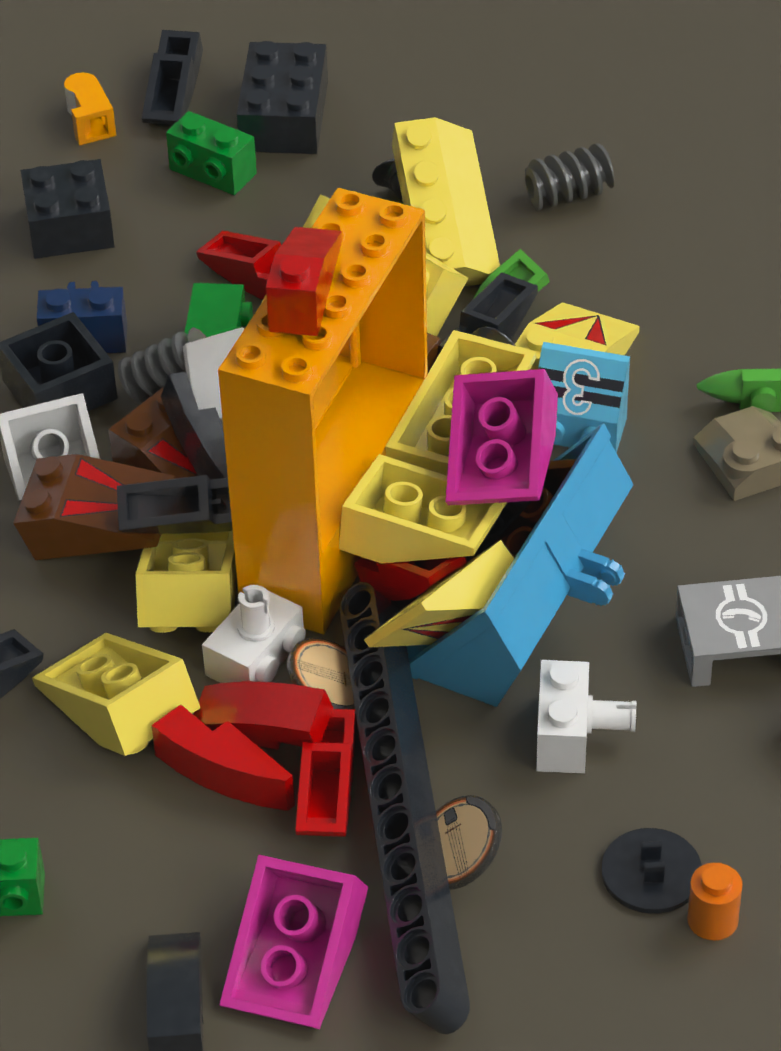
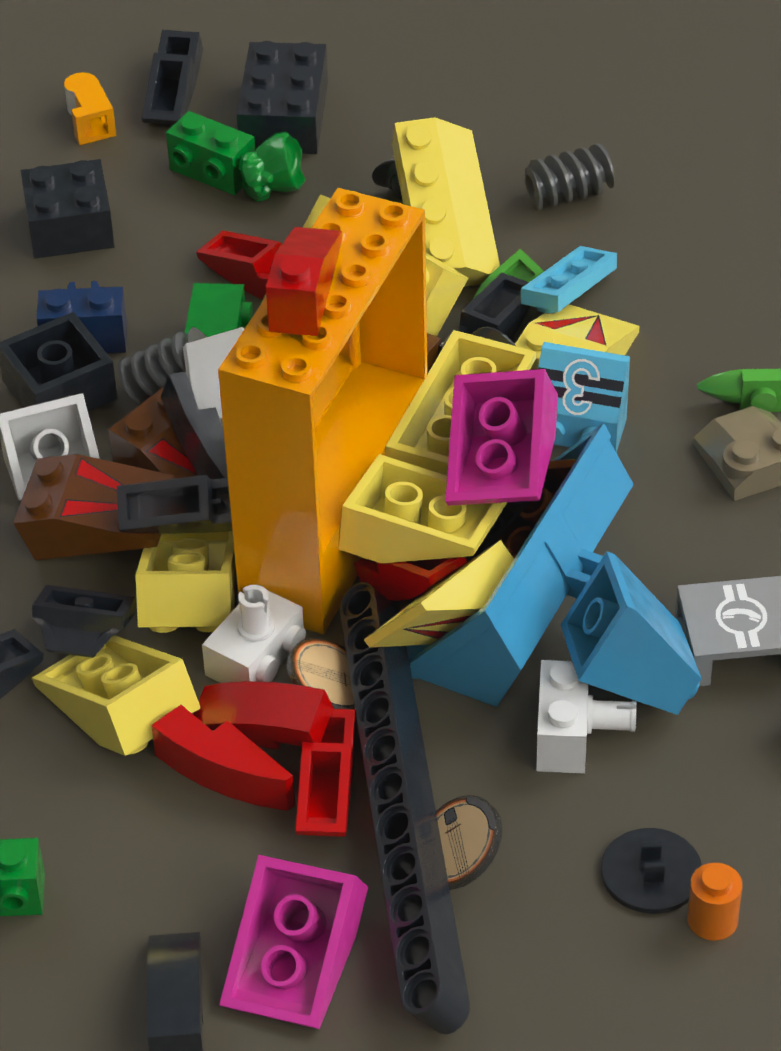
(80, 619): none -> black slope
(272, 167): none -> green hair
(568, 279): none -> medium azure plate
(629, 640): none -> dark azure slope

